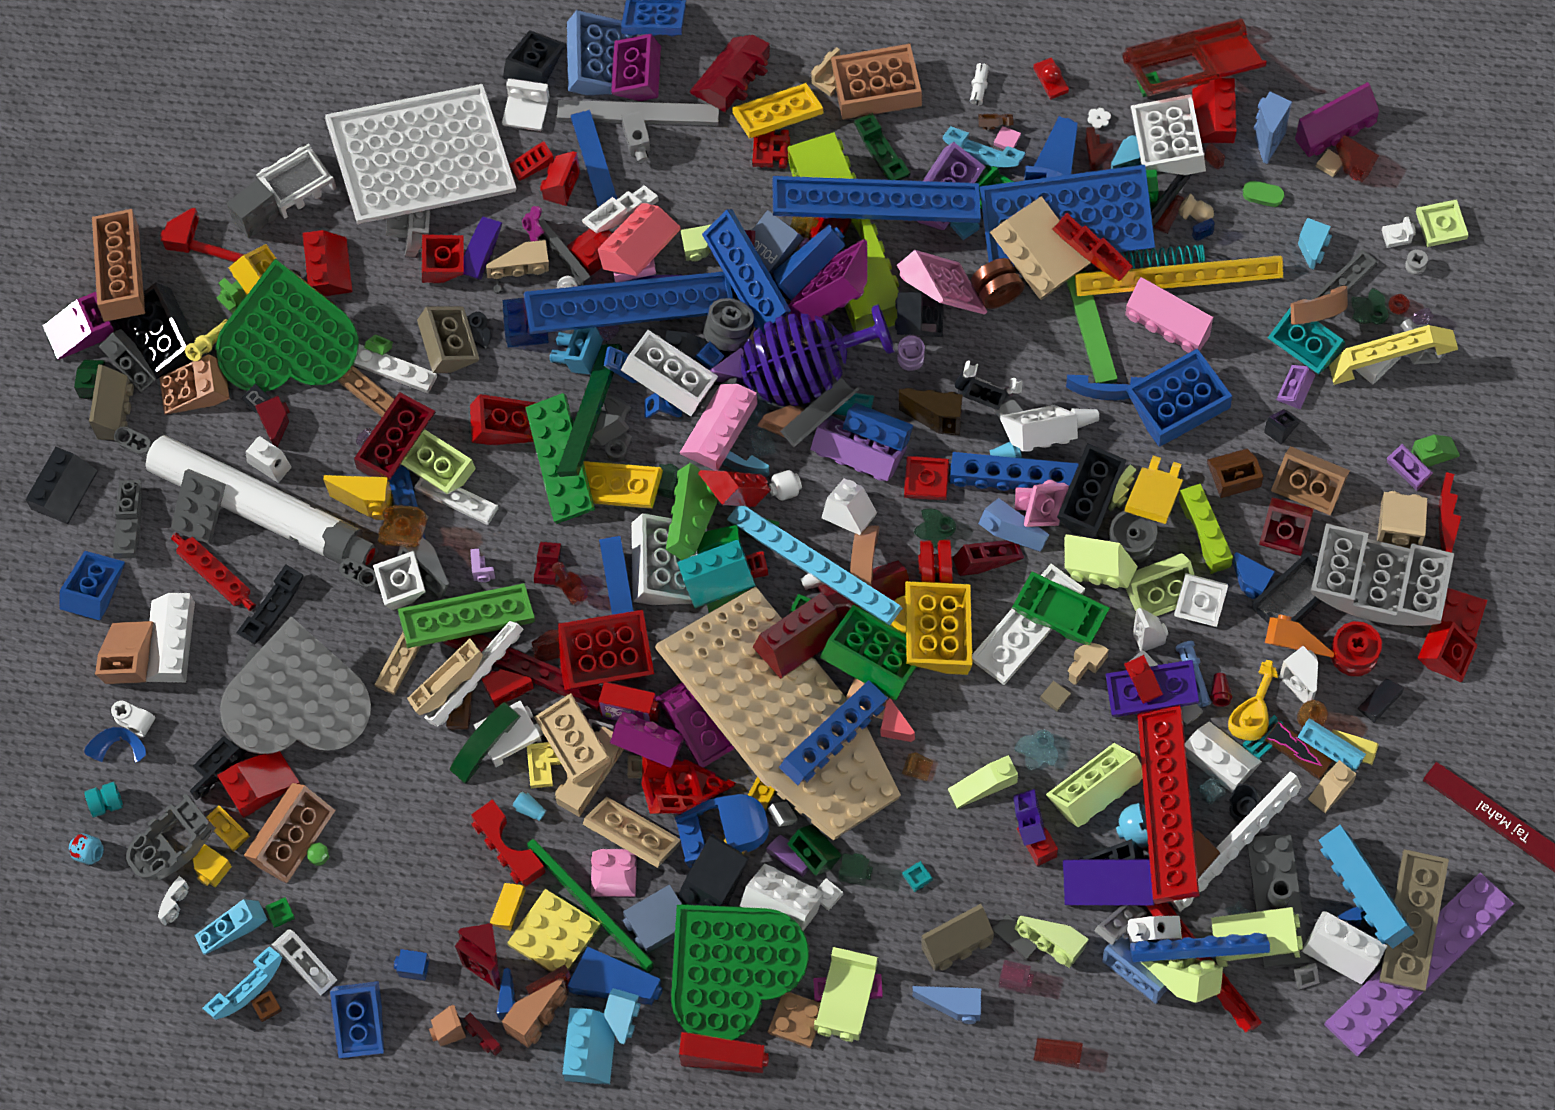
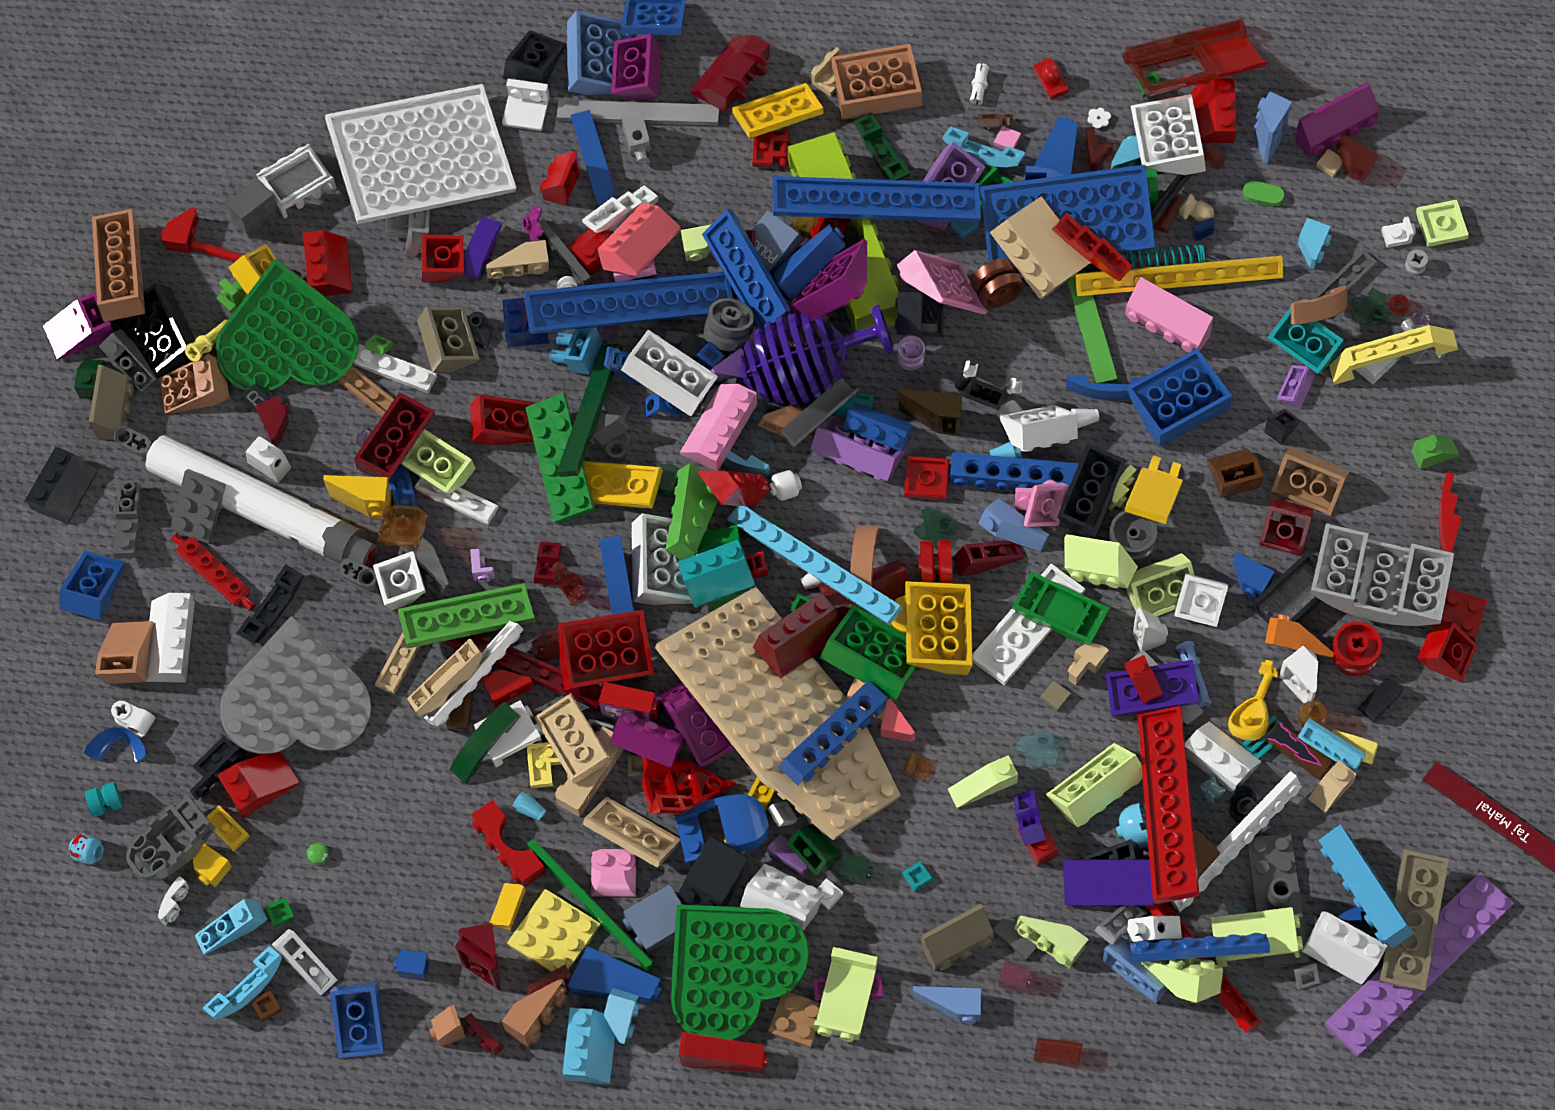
(289, 832): nougat slope -> none
(506, 995): blue slope -> none
(536, 152): red slope -> none
(849, 507): white slope -> none
(1199, 512): lime arch -> none
(1220, 691): dark red cone -> none
(1402, 519): tan slope -> none
(1409, 467): medium lavender slope -> none

